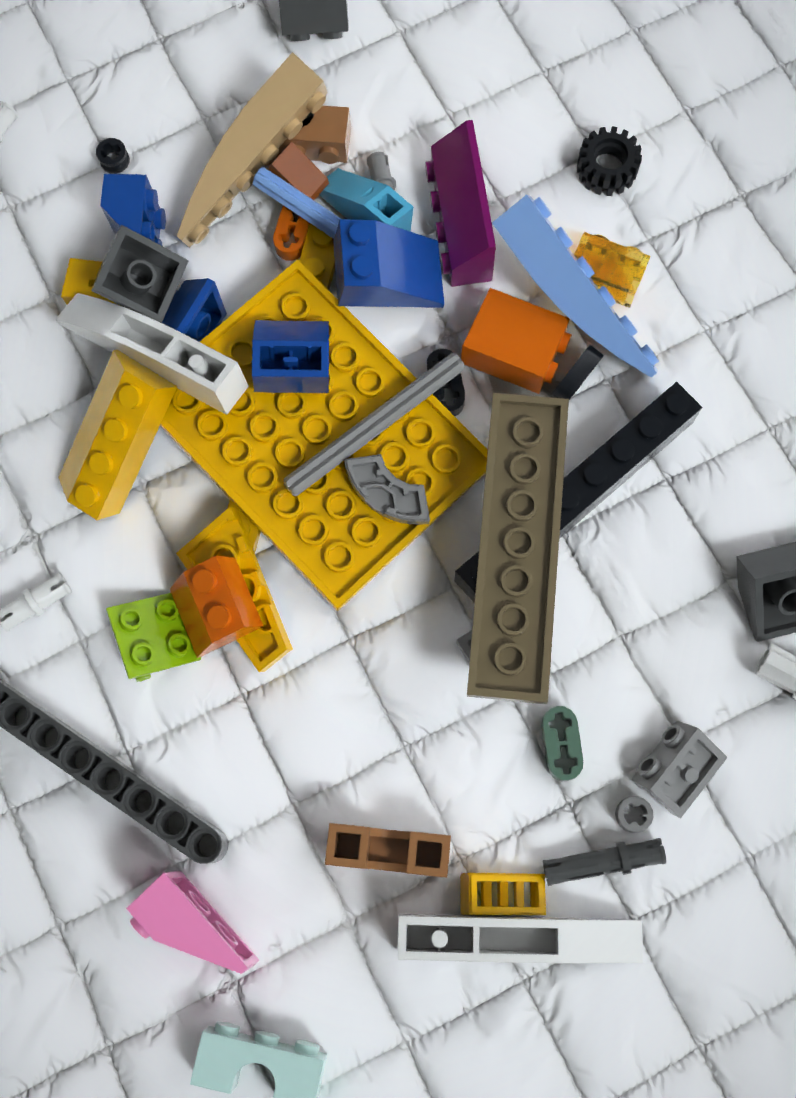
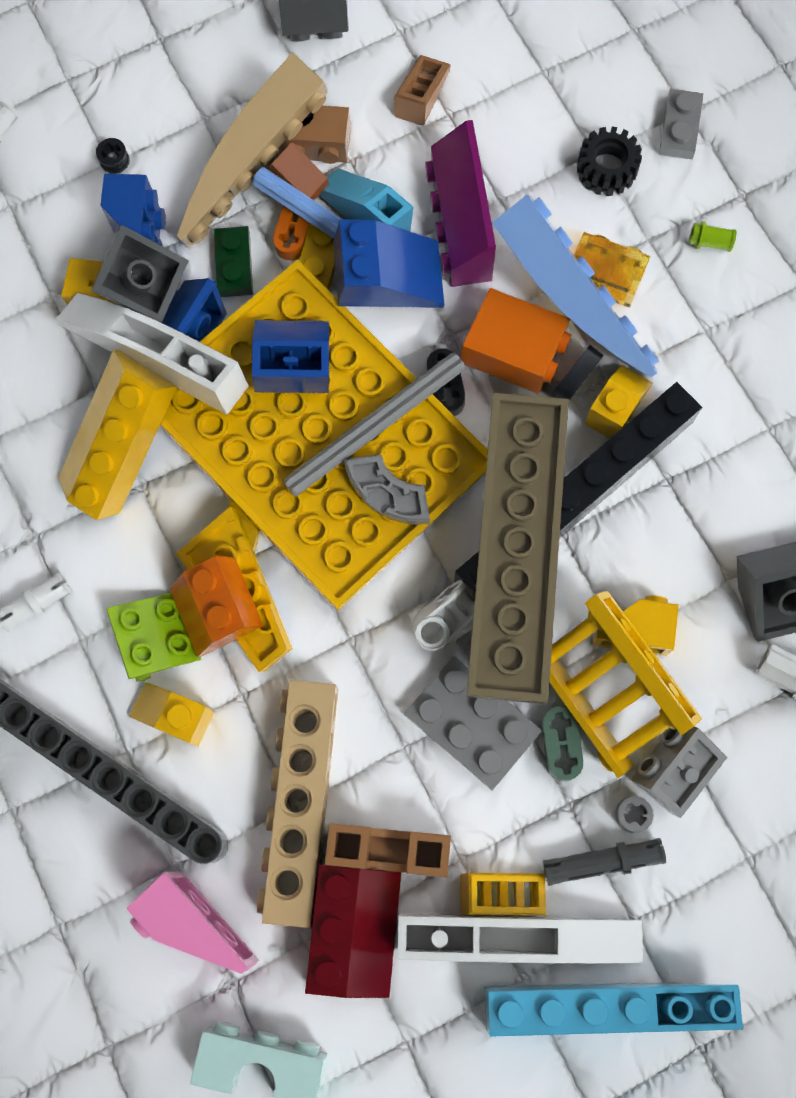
(172, 713): none -> yellow slope
(233, 261): none -> dark green plate
(272, 902): none -> tan brick
(353, 932): none -> dark red slope
(380, 169): light grey pin -> none
(420, 91): none -> medium nougat slope
(447, 614): none -> white piece
(476, 732): none -> light grey plate
(611, 1008): none -> medium azure slope
(617, 401): none -> yellow slope
(650, 680): none -> yellow fence
(654, 621): none -> yellow slope
(681, 124): none -> light grey plate
(712, 237): none -> lime pin

